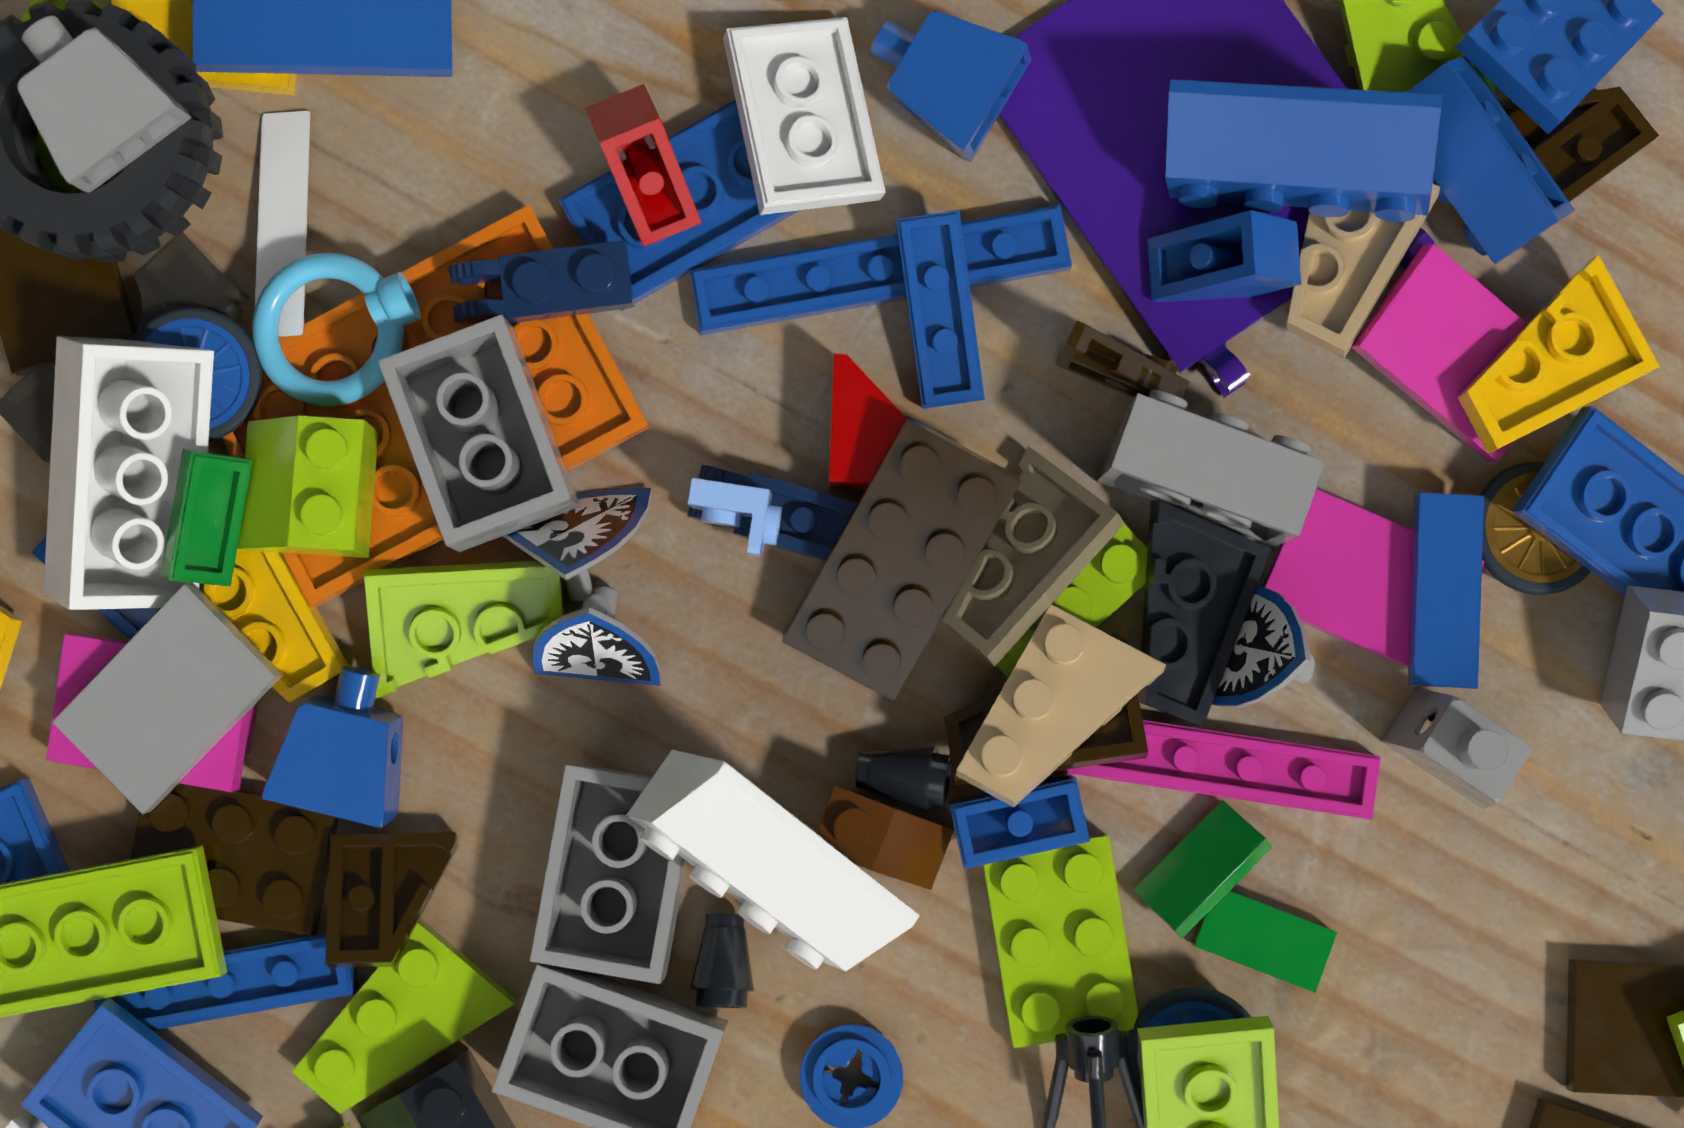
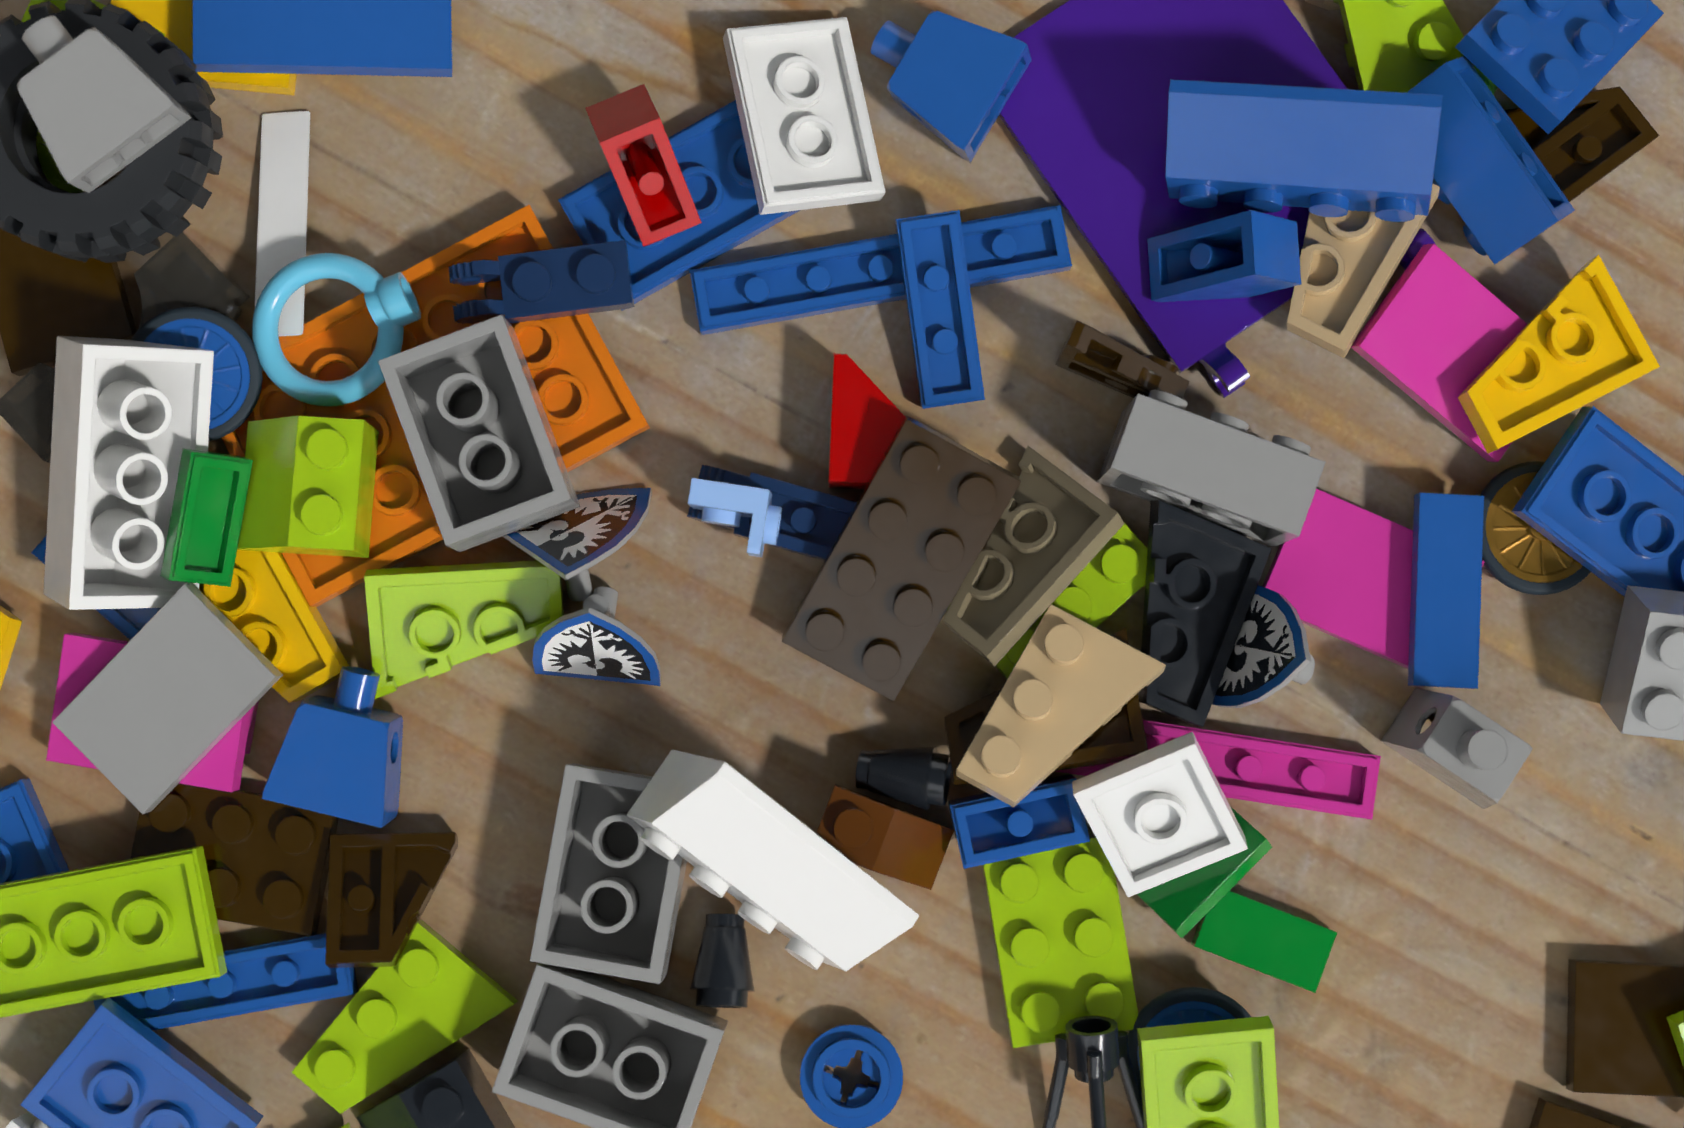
(1159, 814): none -> white plate

